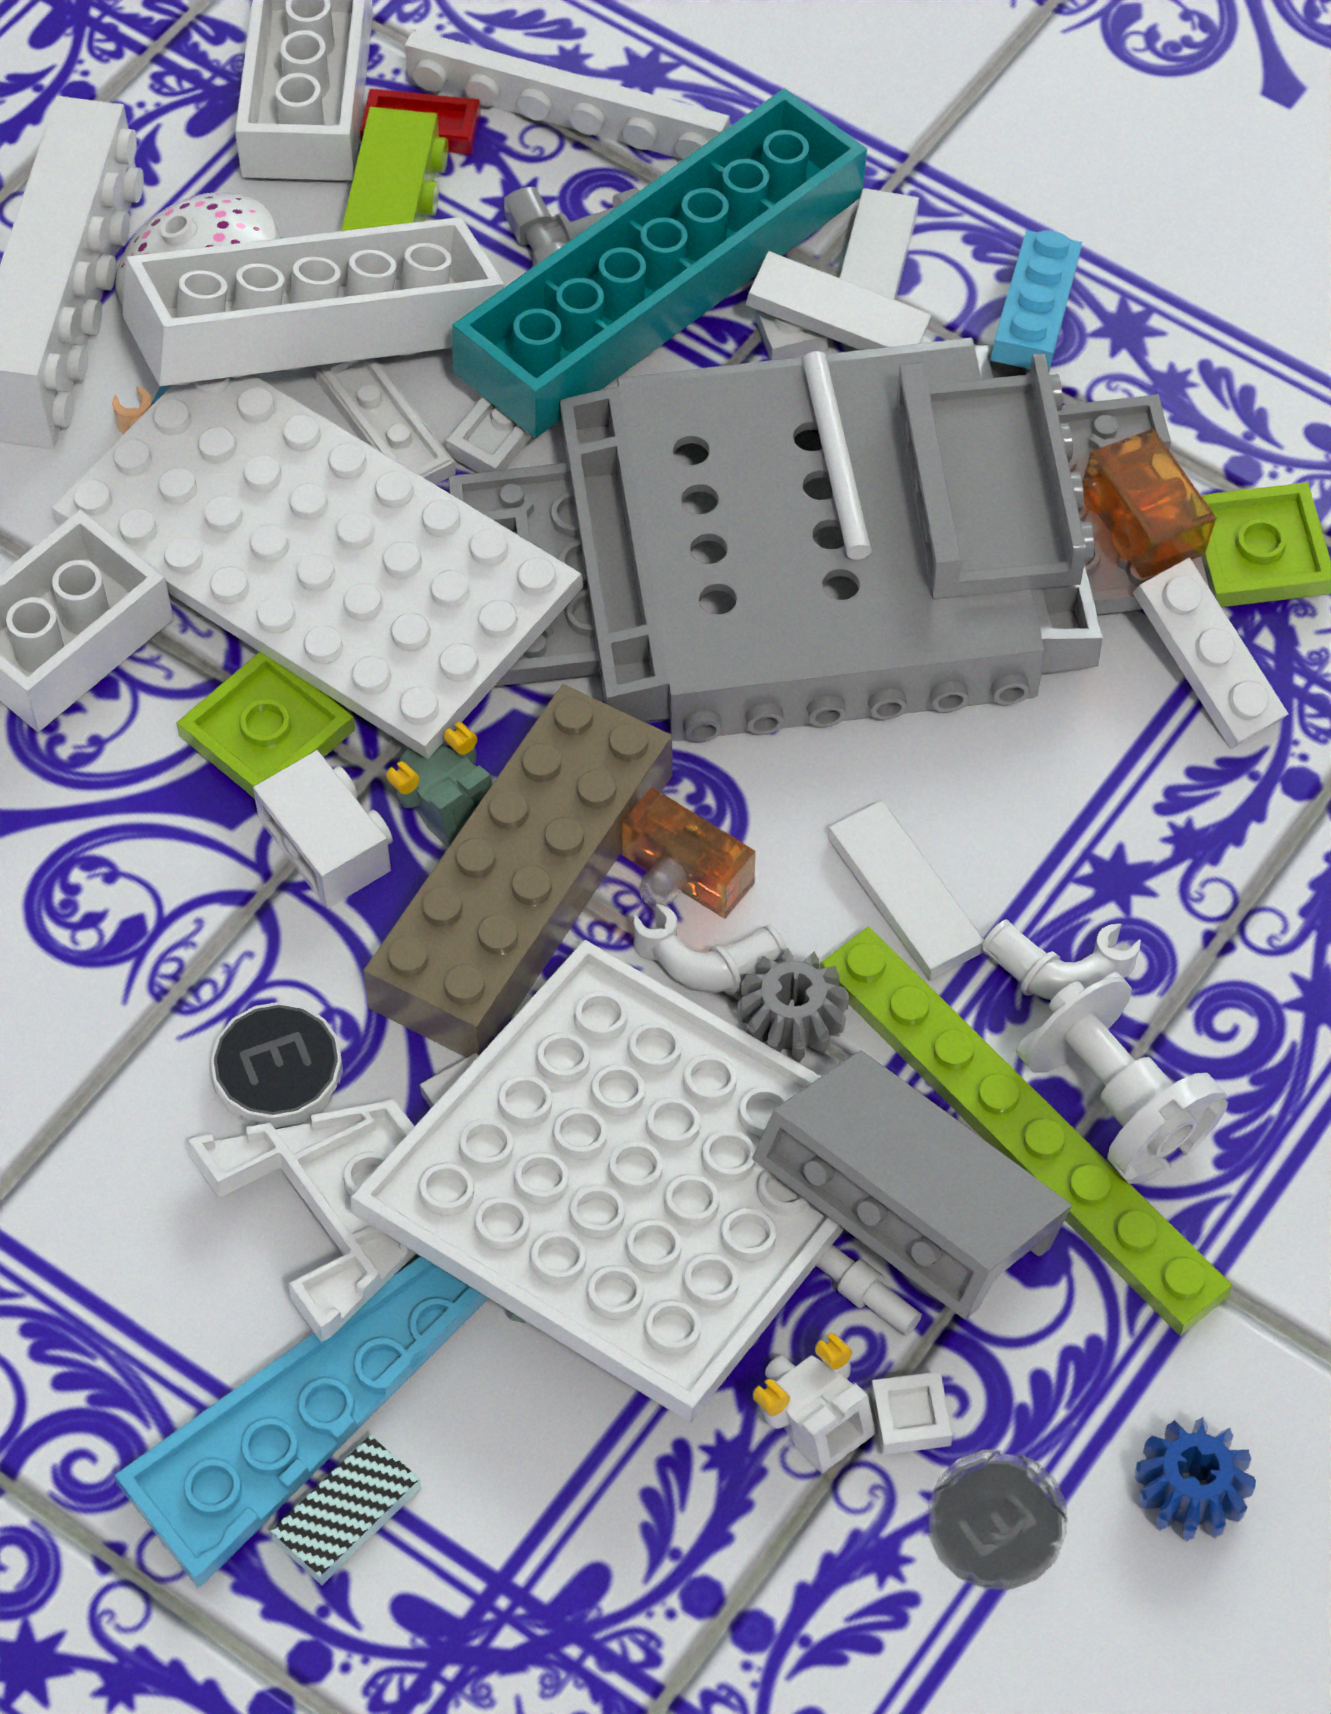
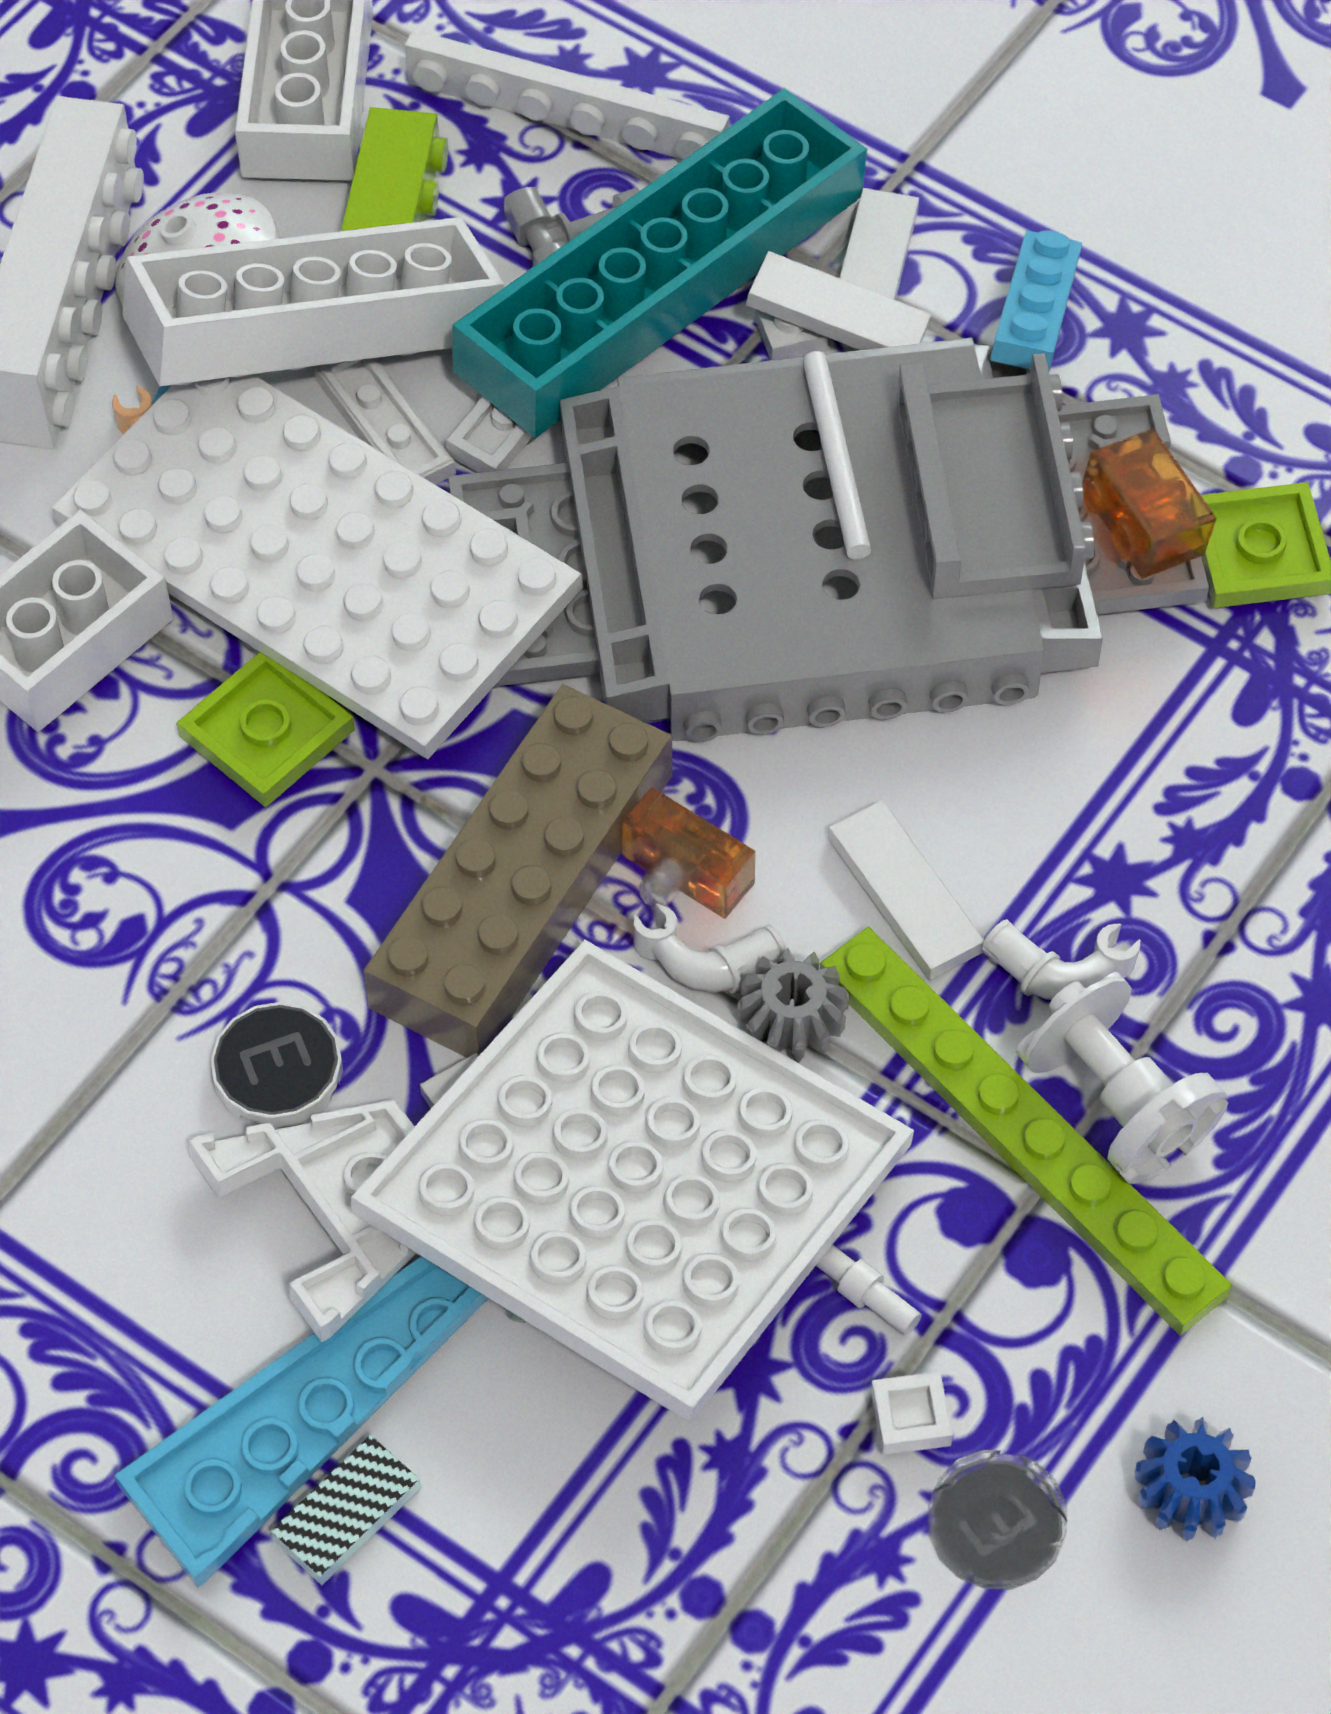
(324, 828): white brick -> none
(445, 785): sand green piece -> none
(456, 115): red tile -> none
(818, 1403): white piece -> none
(909, 1181): light grey panel -> none
(1210, 653): white plate -> none

